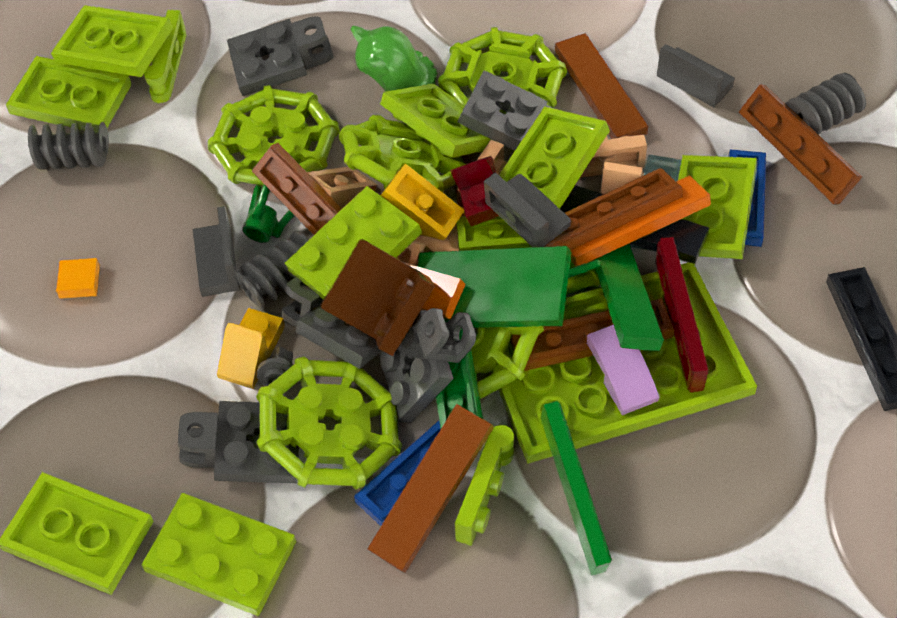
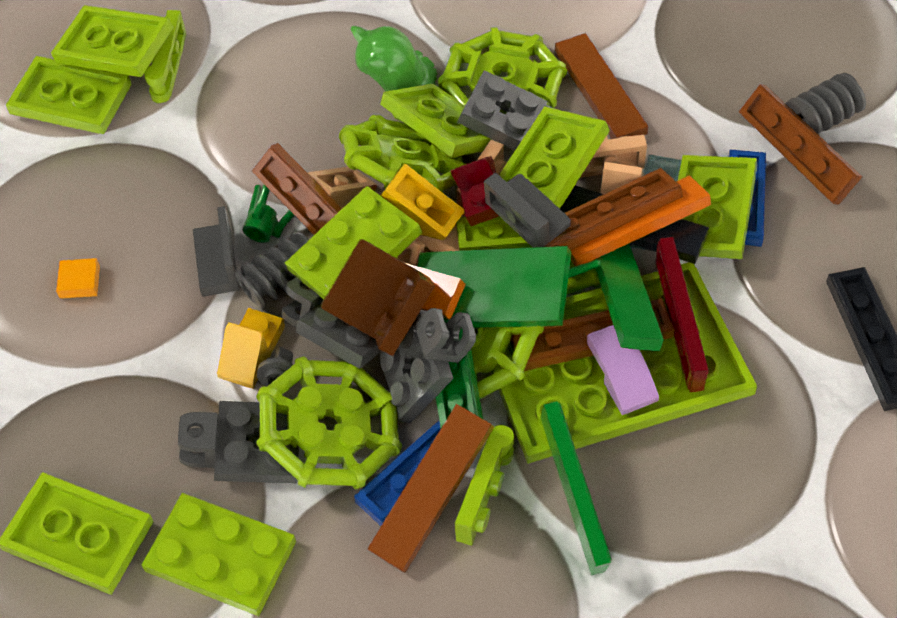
(68, 148): dark grey piece -> none
(269, 122): lime plate -> none
(287, 50): dark grey plate -> none
(693, 75): dark grey panel -> none

